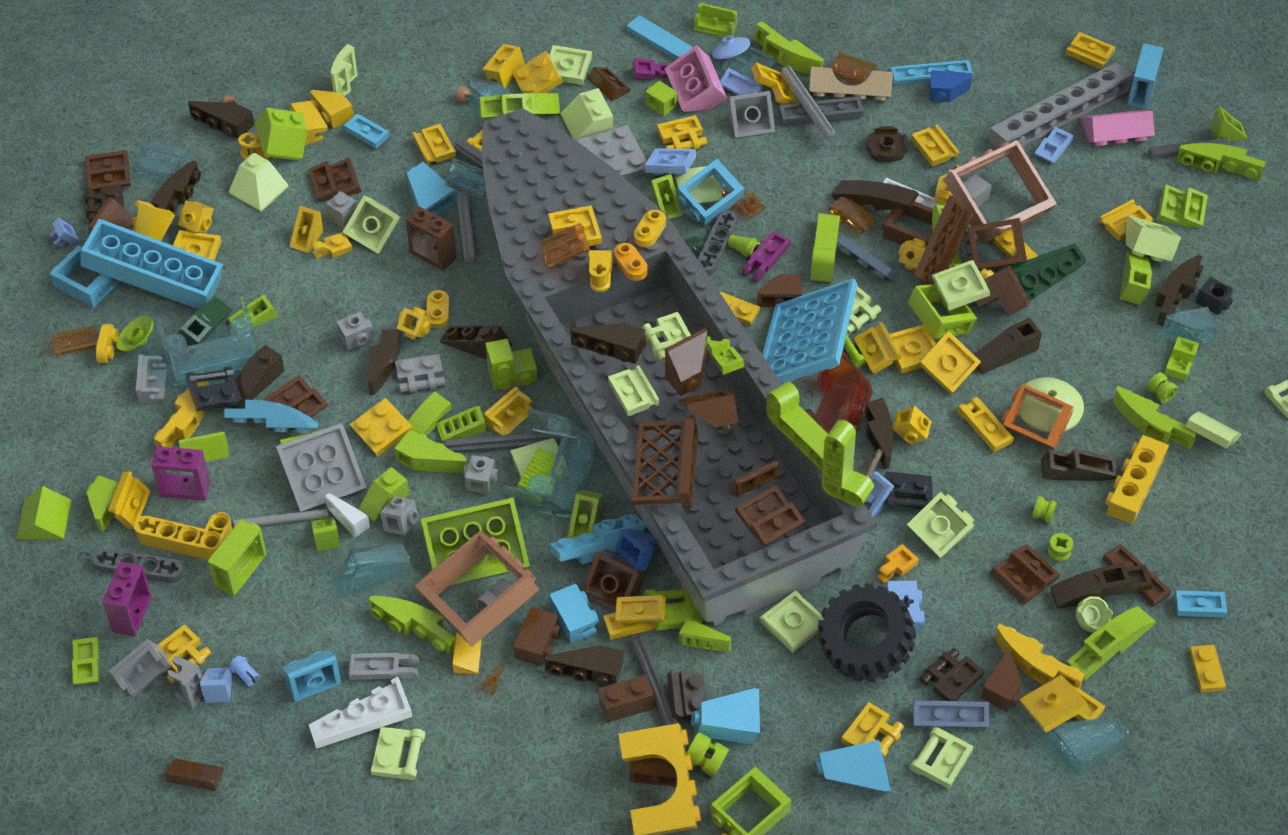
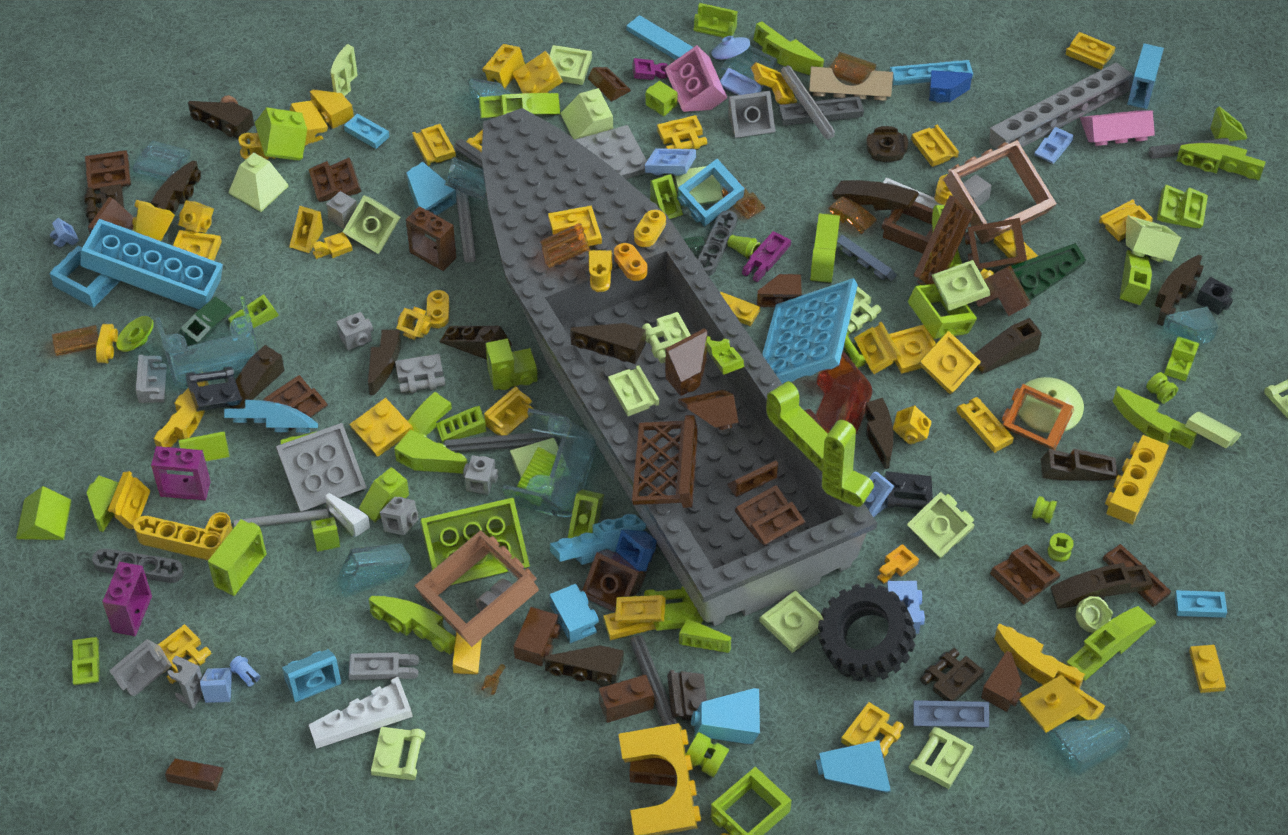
(462, 94): nougat hinge -> none
(869, 465): piece -> none
(911, 253): yellow brick -> none

